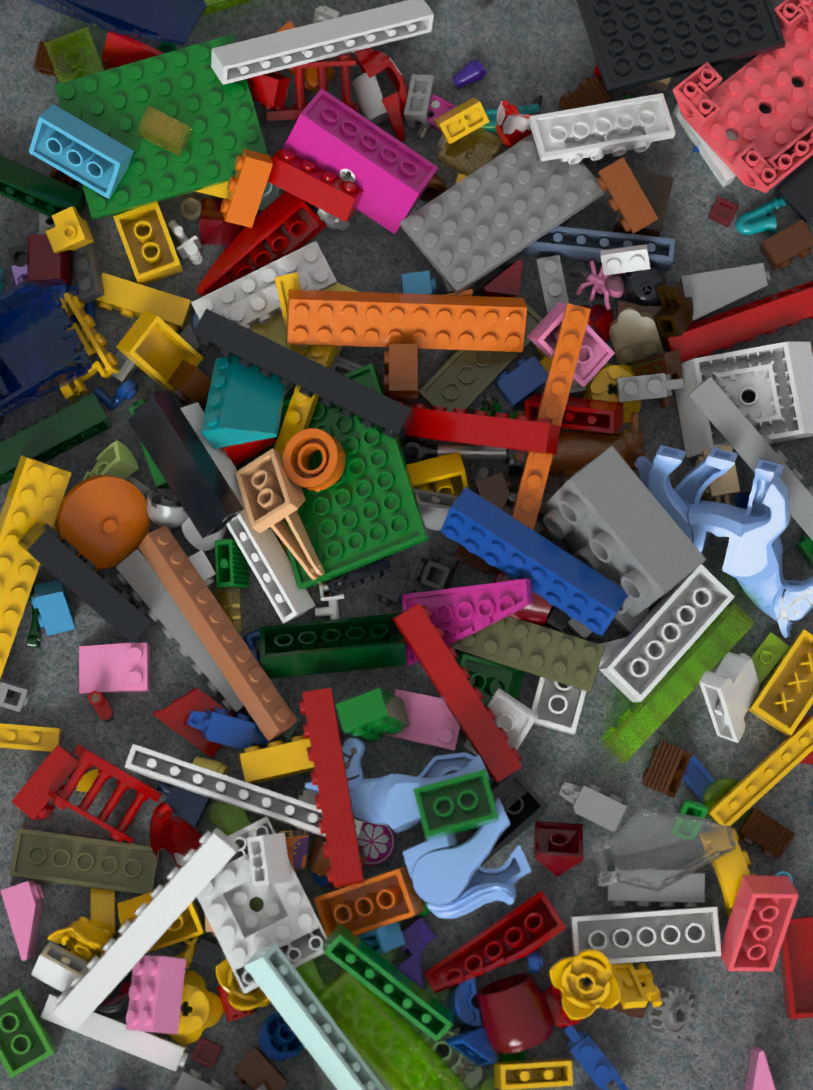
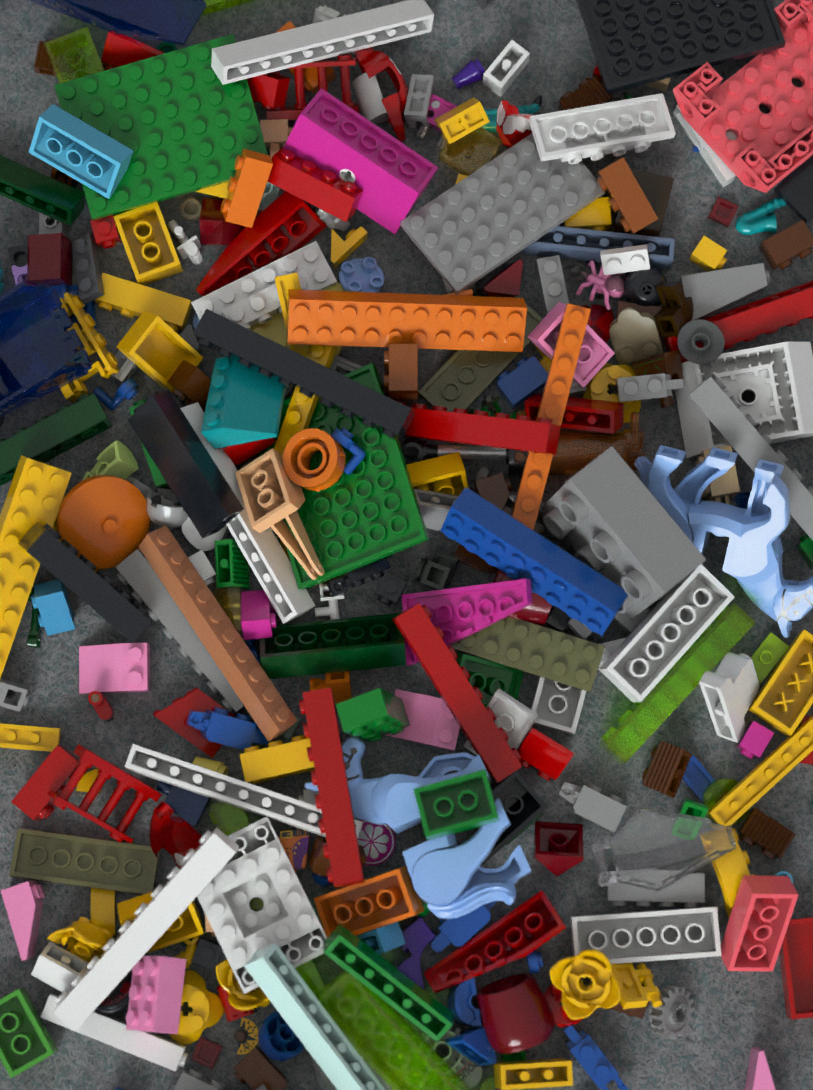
(70, 231): yellow brick -> none
(105, 232): none -> red brick
(164, 131): clear yellow brick -> none
(246, 1036): none -> piece
(257, 615): none -> dark pink brick
(268, 859): white brick -> none
(275, 134): none -> light nougat brick
(338, 682): none -> orange brick
(342, 249): none -> yellow slope
(345, 437): none -> blue plate
(361, 275): none -> light blue dish
(418, 283): dark azure brick -> none
(434, 189): reddish brown brick -> none
(461, 929): none -> blue hinge
(506, 68): none -> white brick
(544, 755): none -> red slope
(592, 217): none -> yellow brick
(705, 333): none -> dark grey dish
(709, 255): none -> yellow brick
(754, 740): none -> dark pink brick

